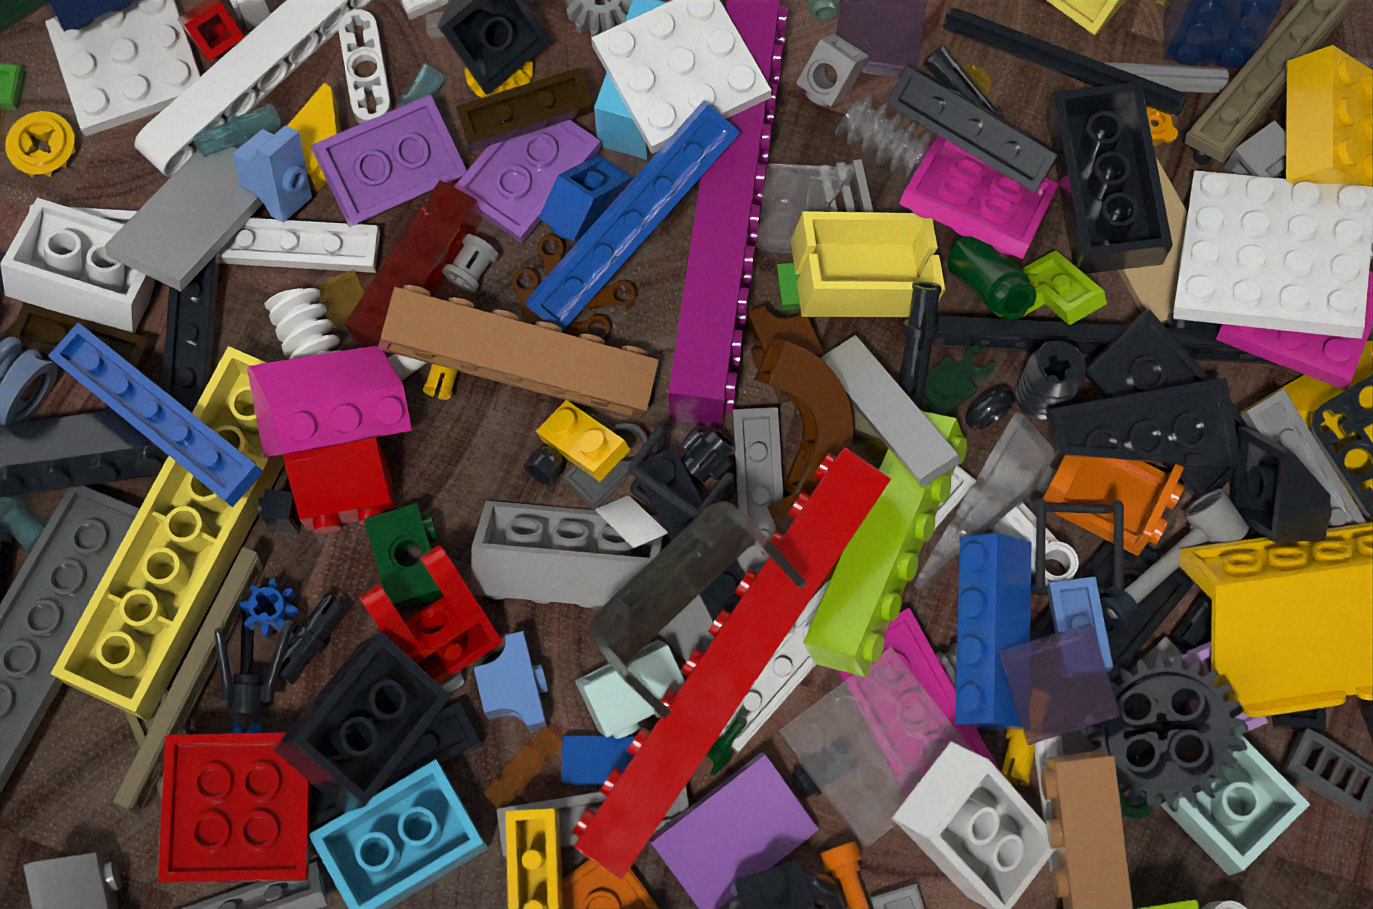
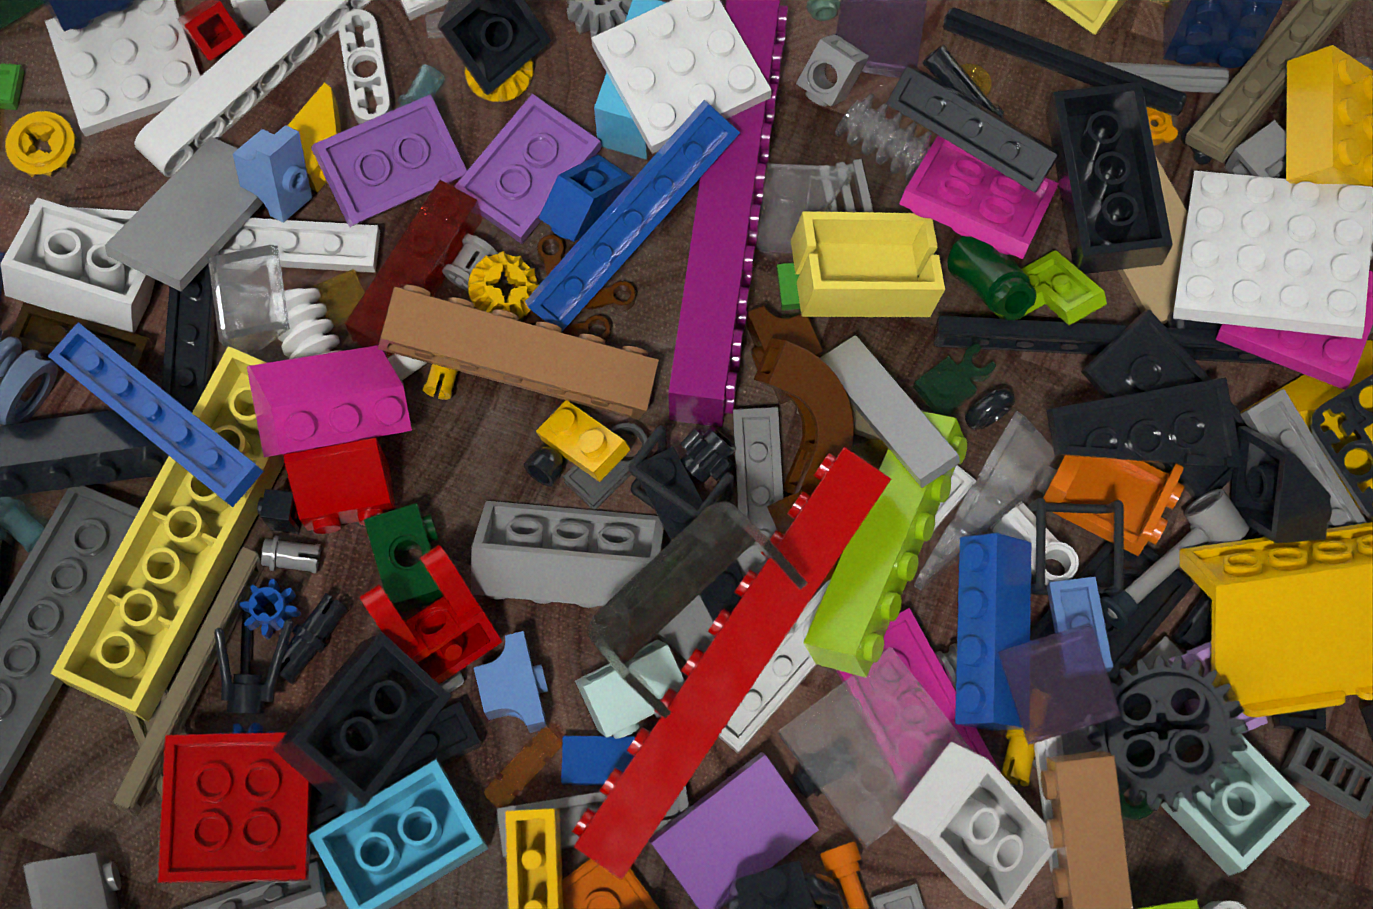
(237, 130): clear light blue axle -> none
(249, 298): none -> clear slope
(289, 555): none -> light grey pin
(489, 271): none -> yellow gear
(525, 109): dark brown plate -> none
(631, 521): white sticker -> none
(720, 751): dark green hand -> none
(919, 332): black pin -> none
(1050, 379): black piece -> none

